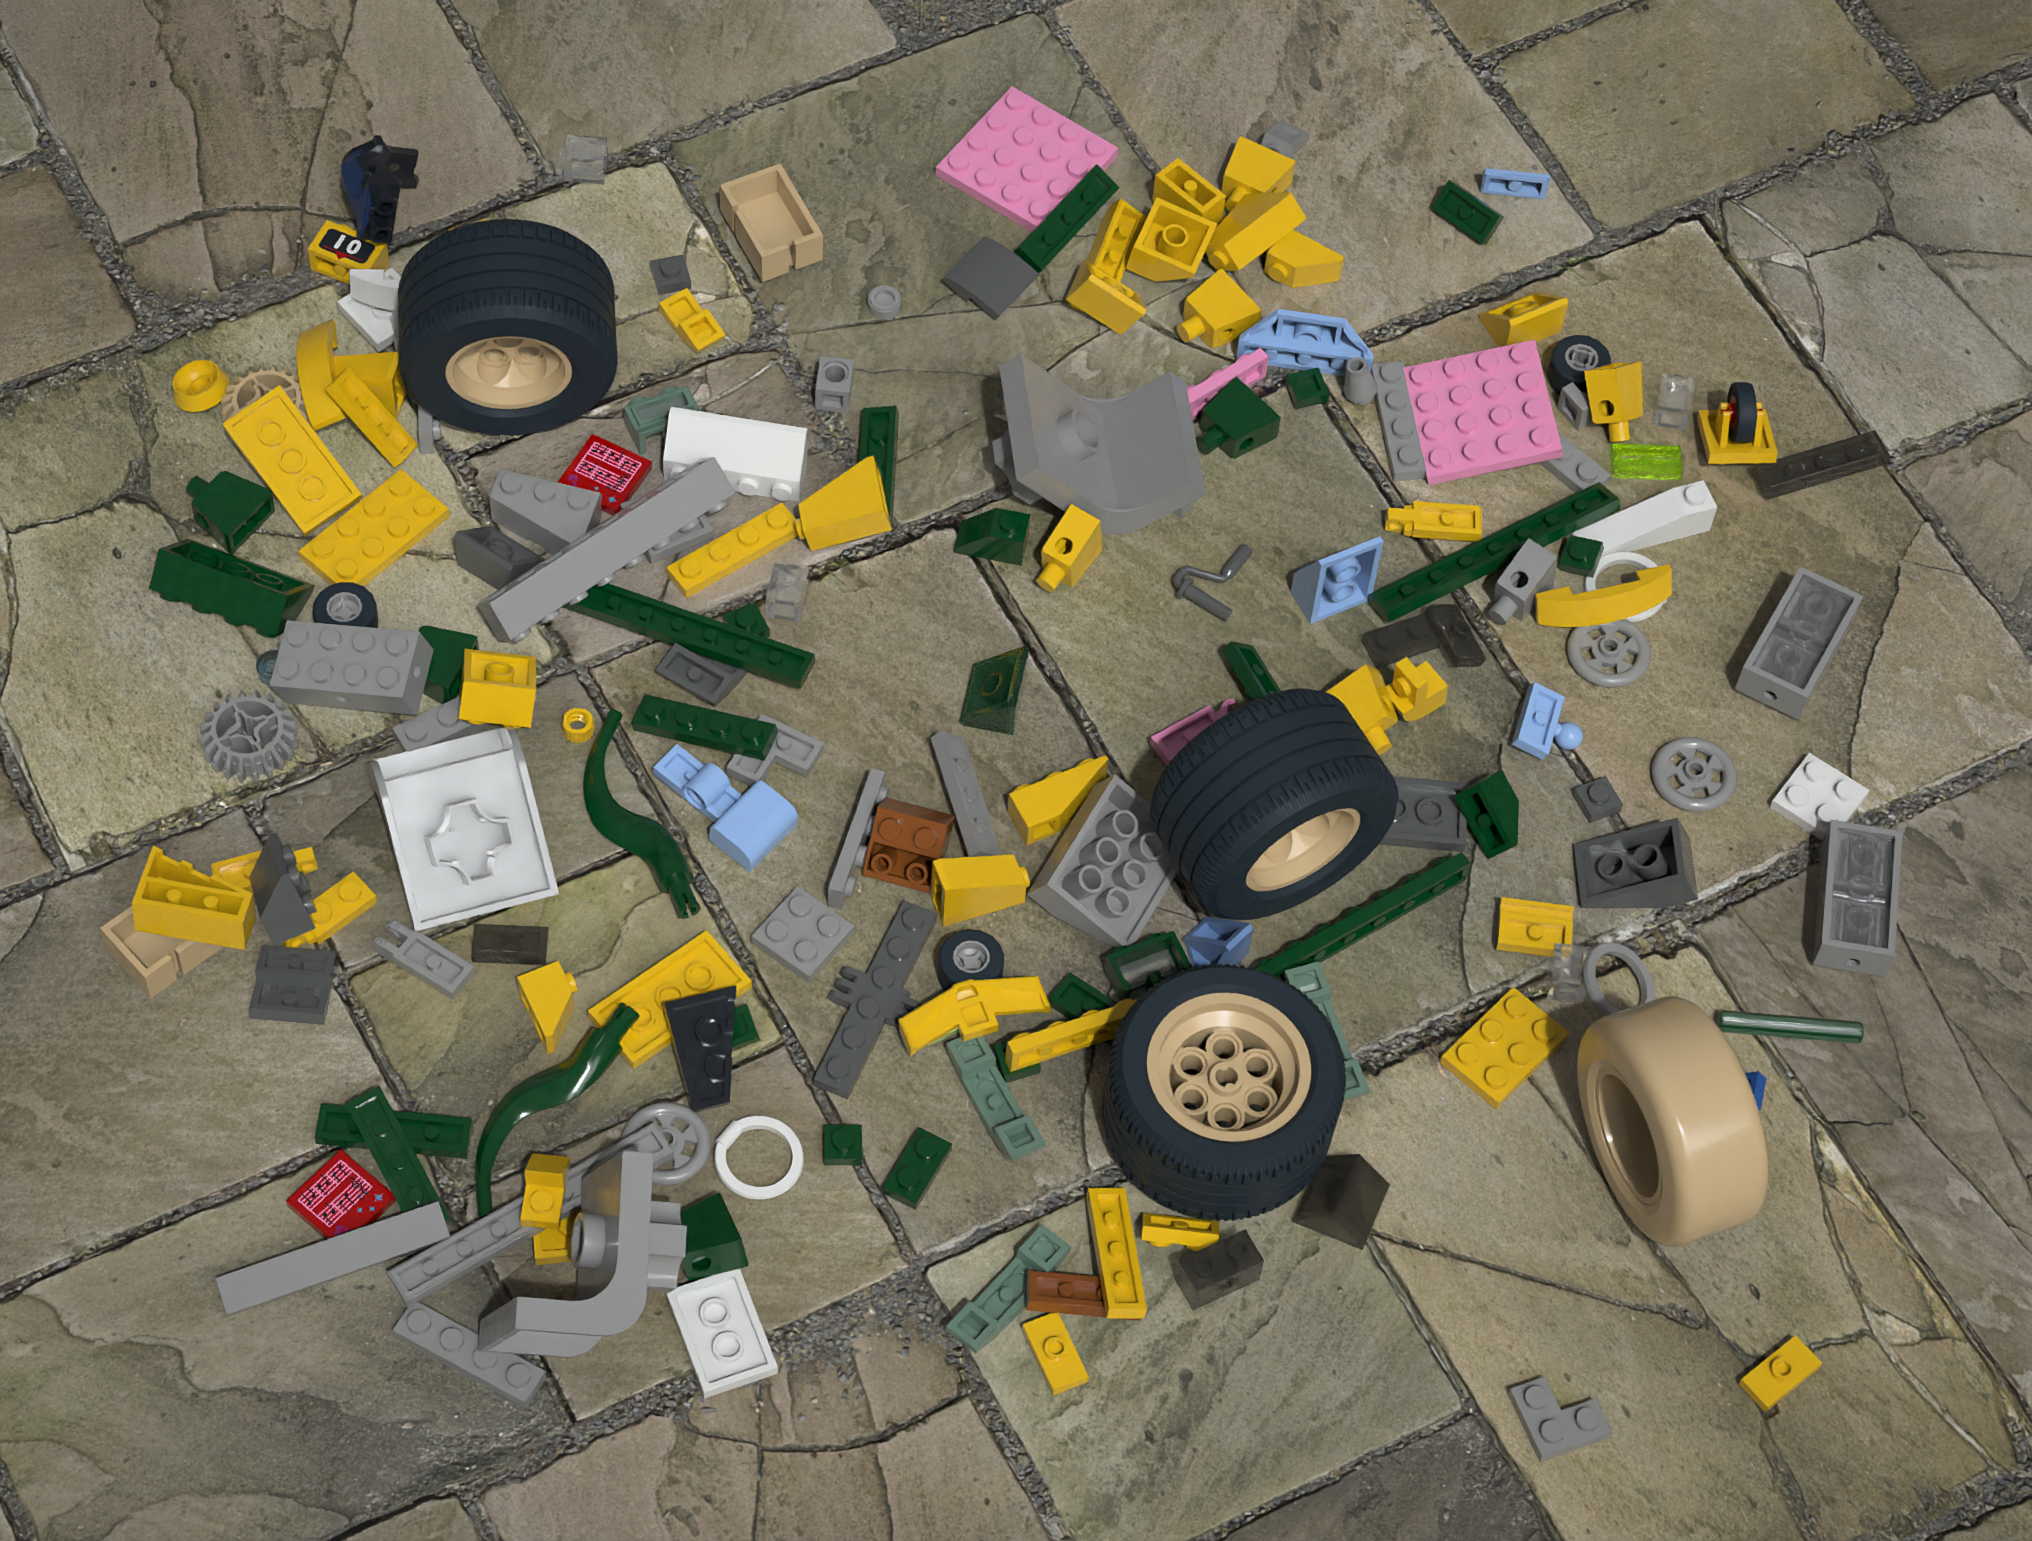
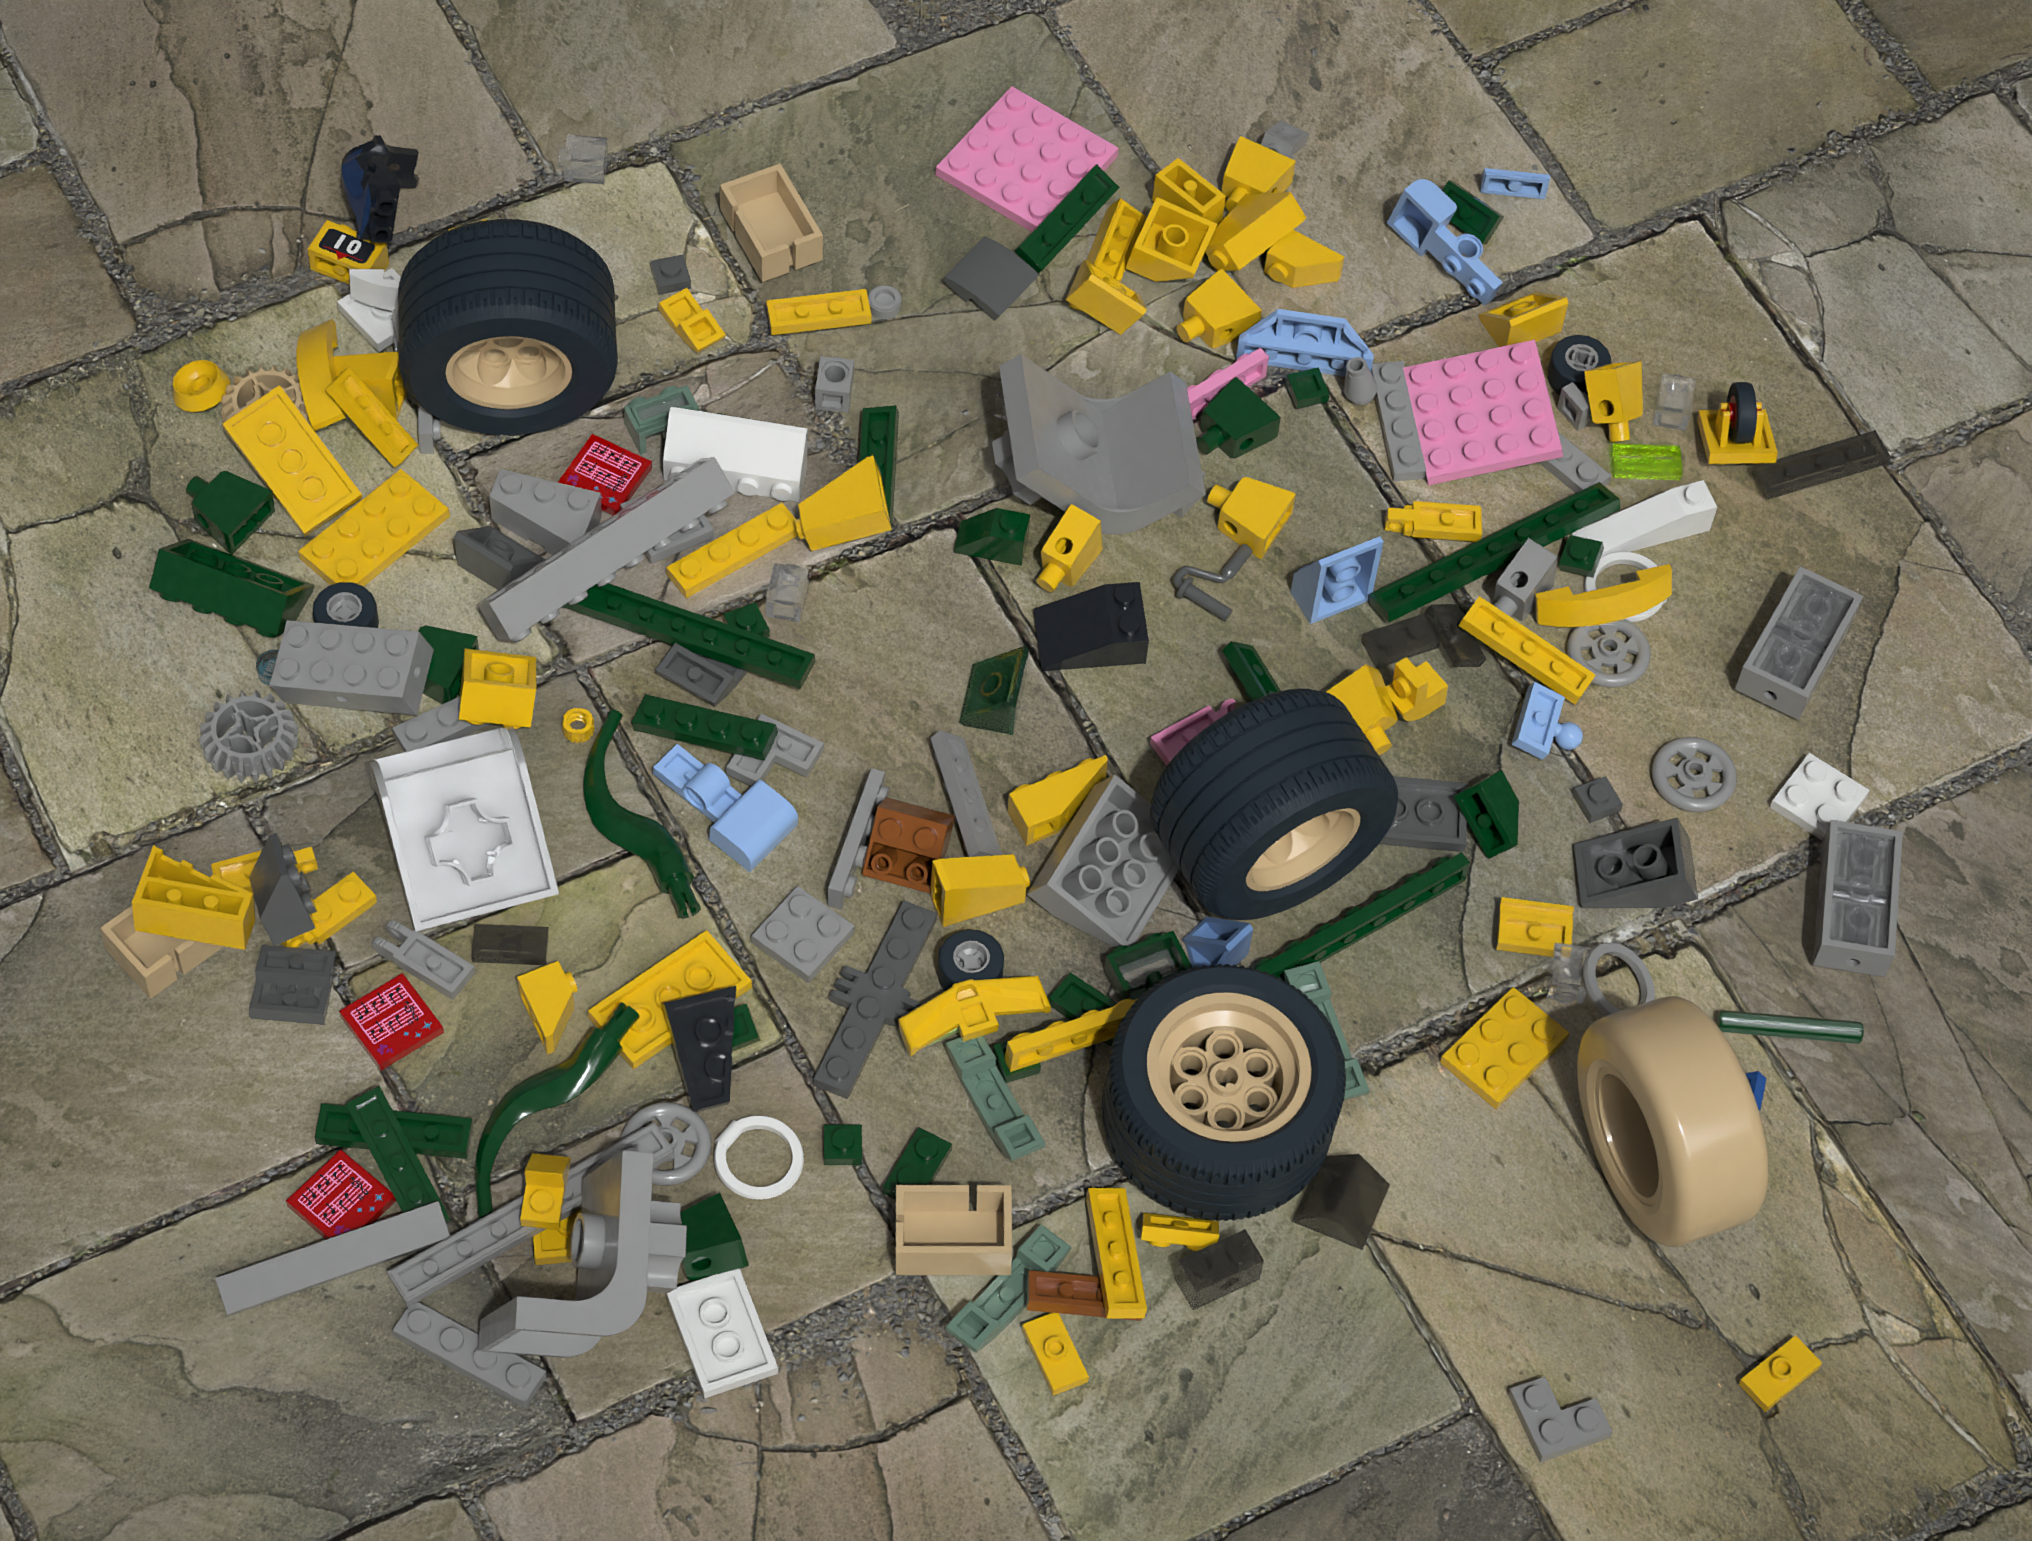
(391, 1021): none -> red tile
(818, 312): none -> yellow plate
(945, 1238): none -> tan piece
(1093, 629): none -> black slope
(1252, 512): none -> yellow torso
(1422, 222): none -> light blue plate
(1527, 650): none -> yellow plate

